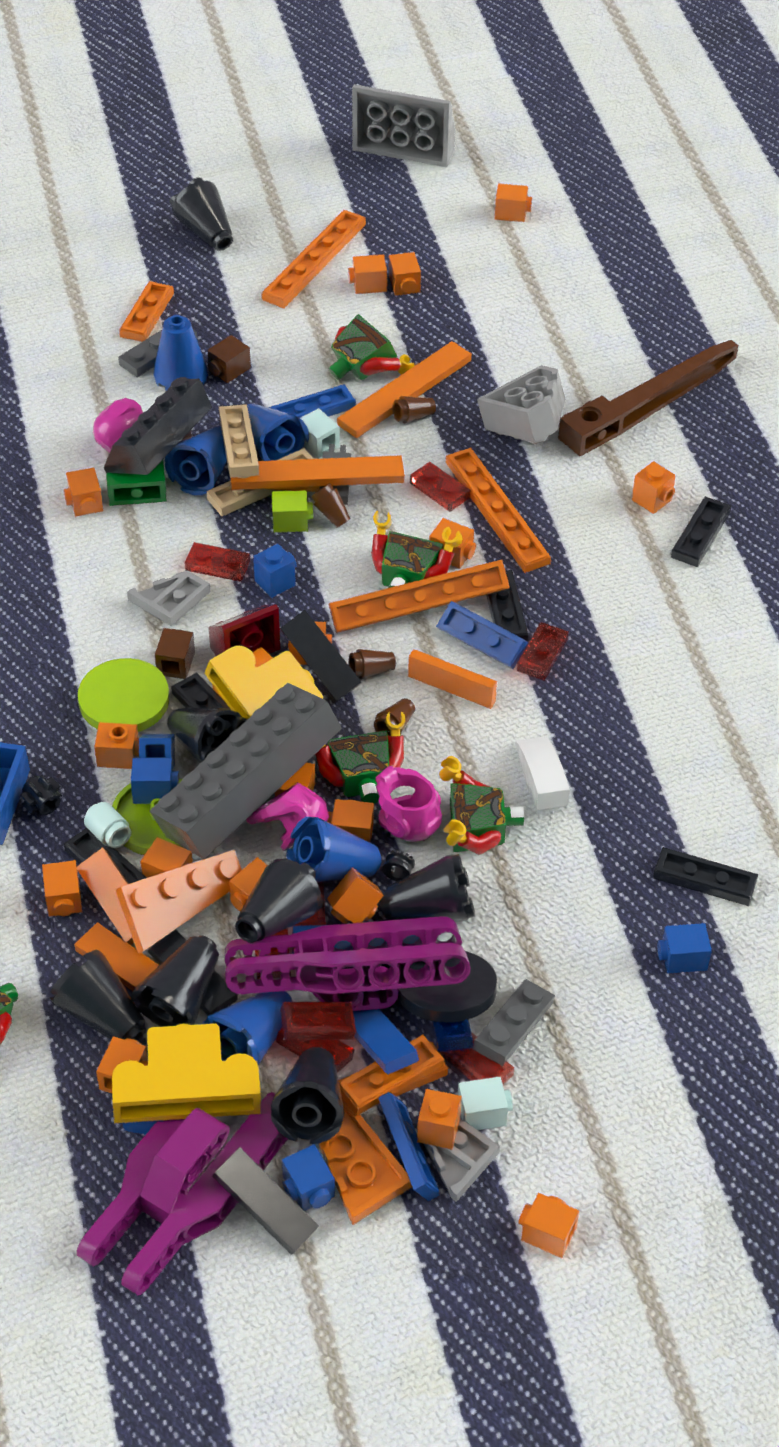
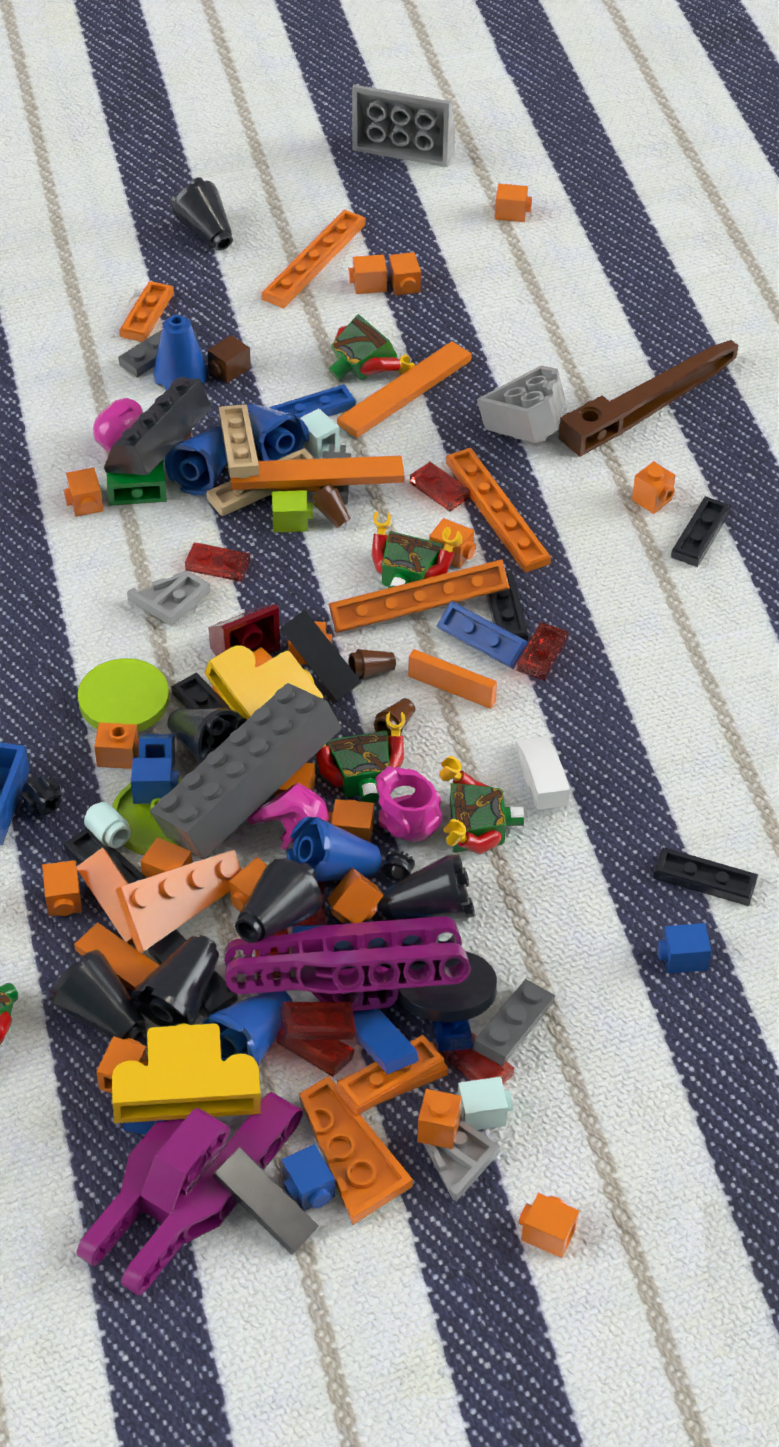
(175, 653): reddish brown brick -> none
(274, 570): blue brick -> none
(309, 1099): black cone -> none
(408, 1147): blue tile -> none
(412, 408): reddish brown cone -> none

